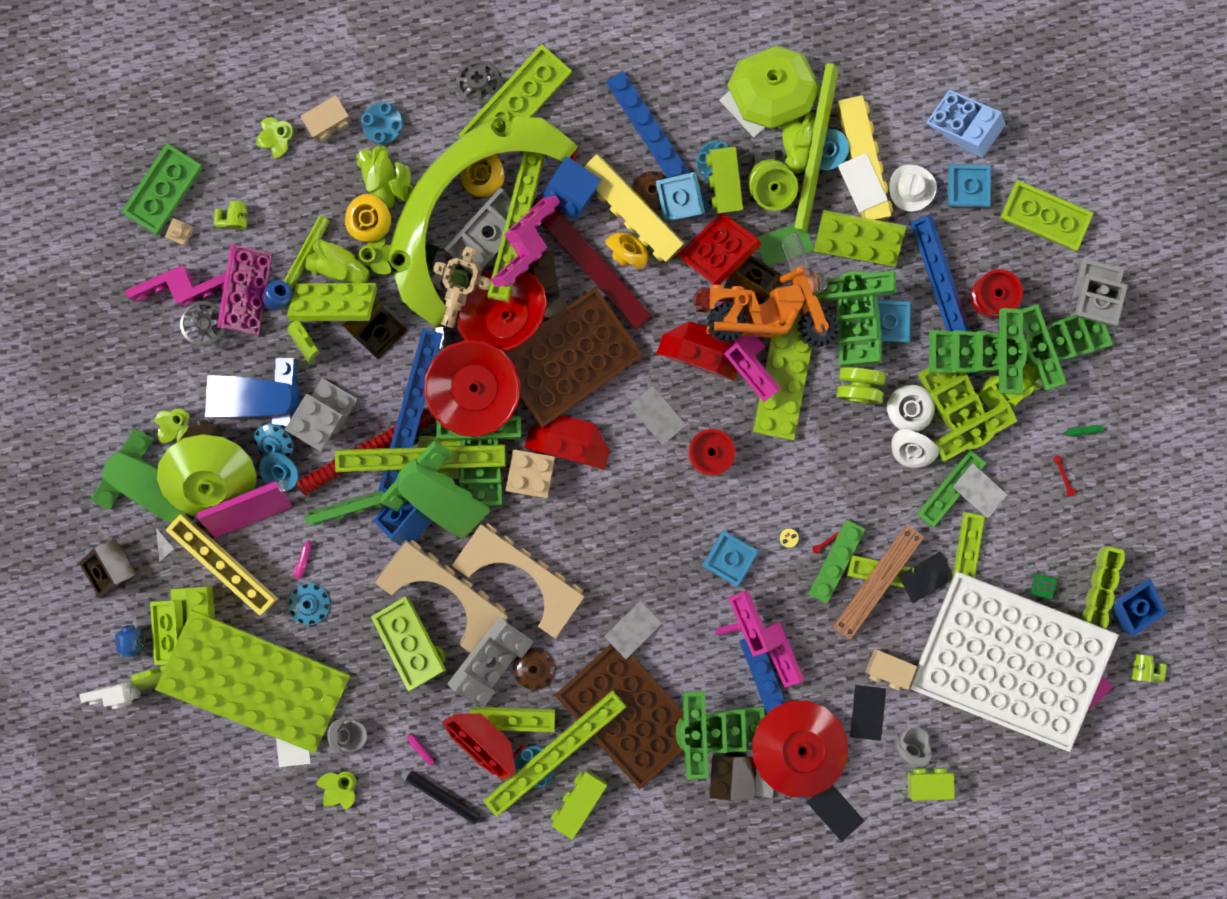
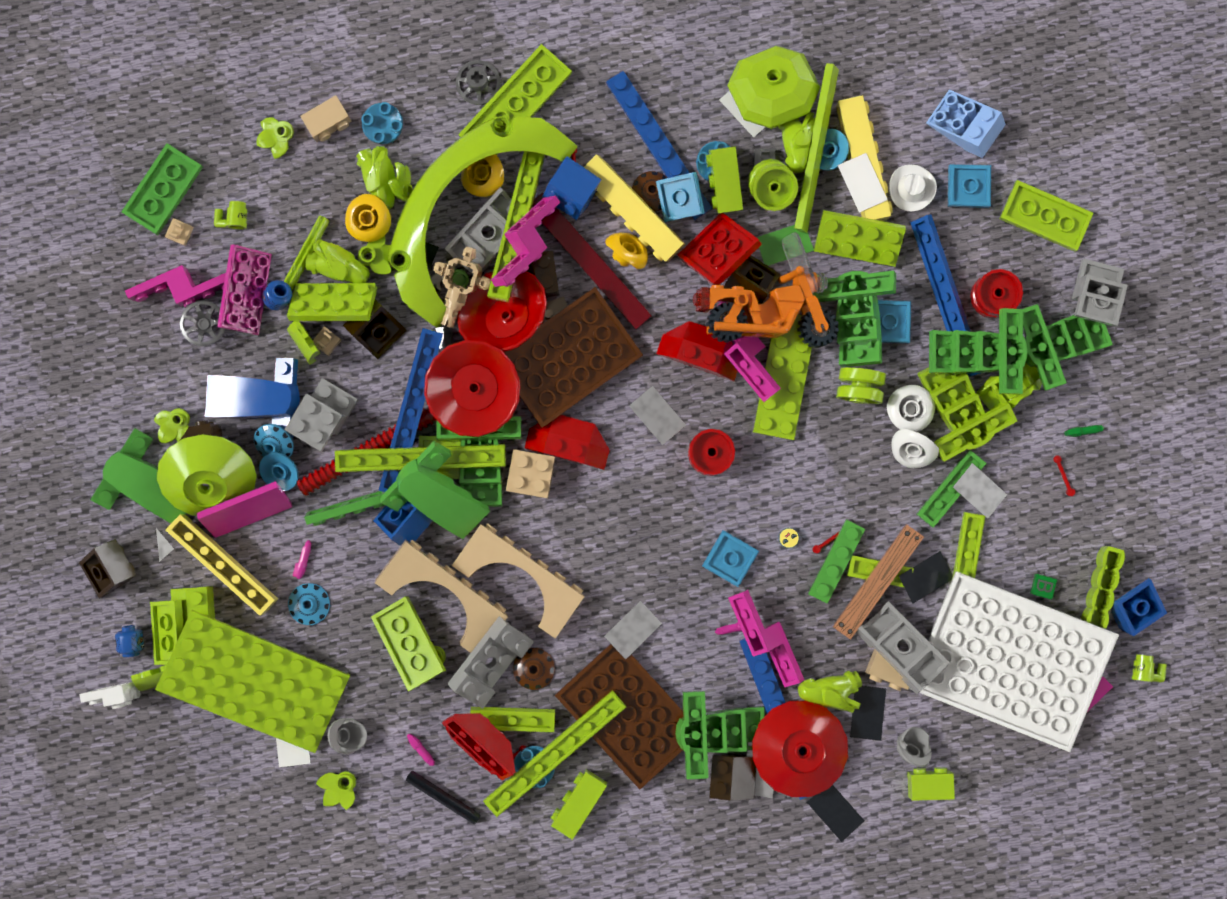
(326, 341): none -> tan tile
(832, 691): none -> lime animal
(918, 664): none -> light grey piece

